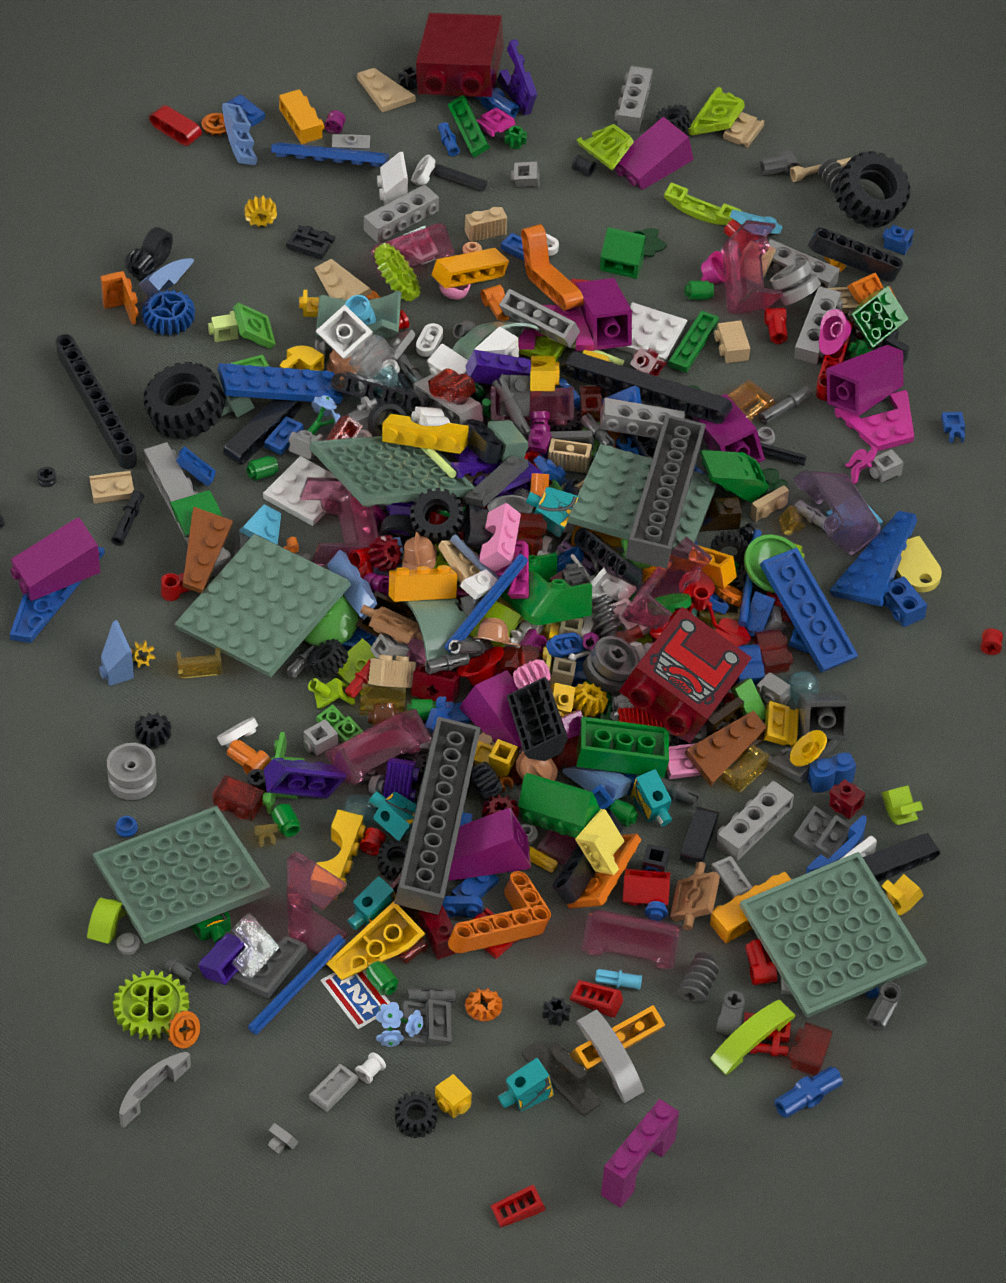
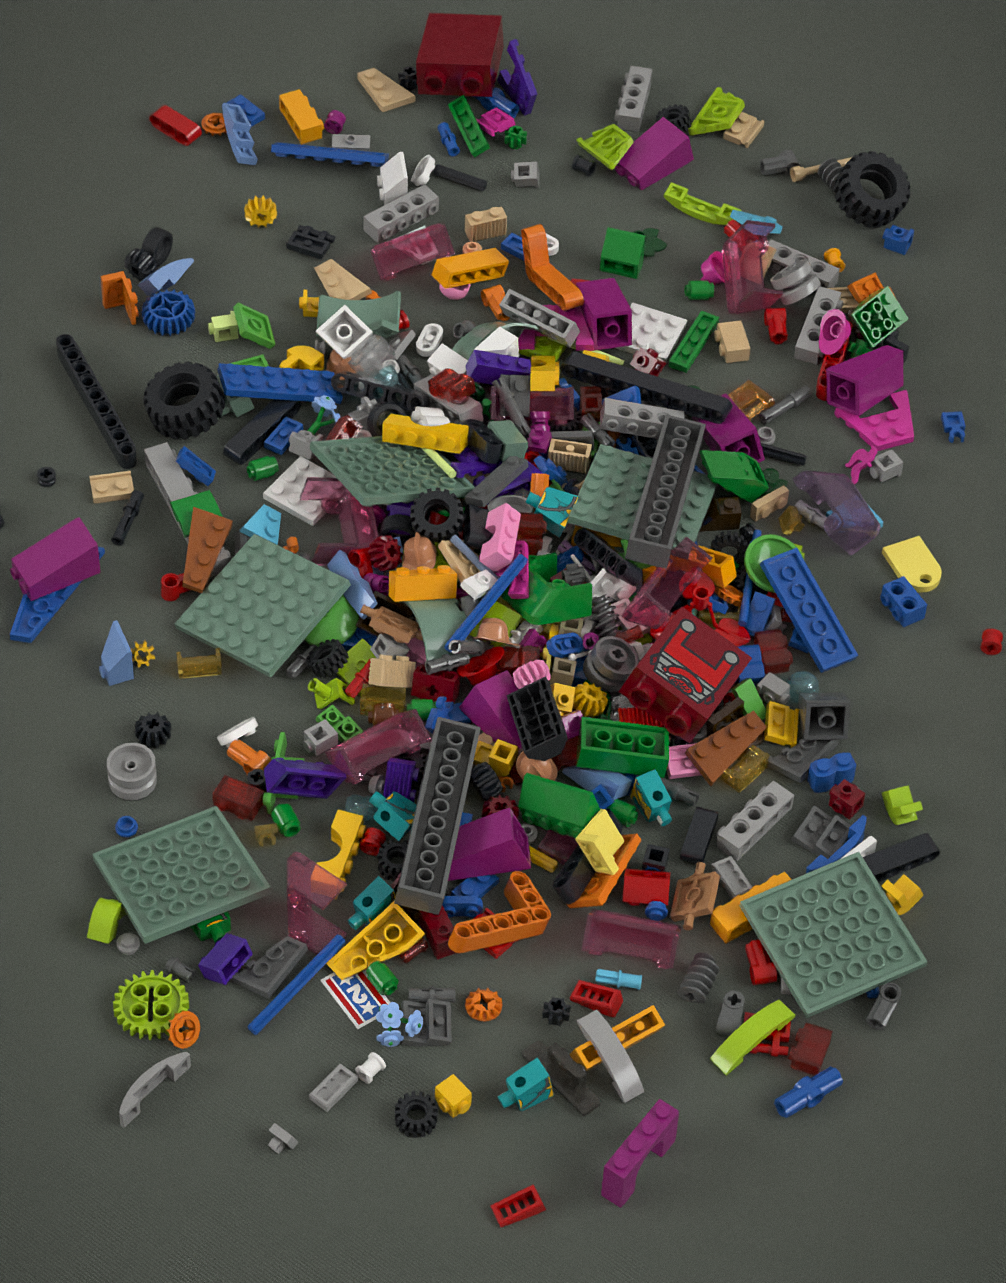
(258, 946): clear plate -> none
(361, 308): medium azure wheel -> none
(397, 272): lime gear -> none
(675, 601): green tile -> none
(808, 748): yellow dish -> none
(855, 254): black beam -> none
(876, 566): blue wing -> none

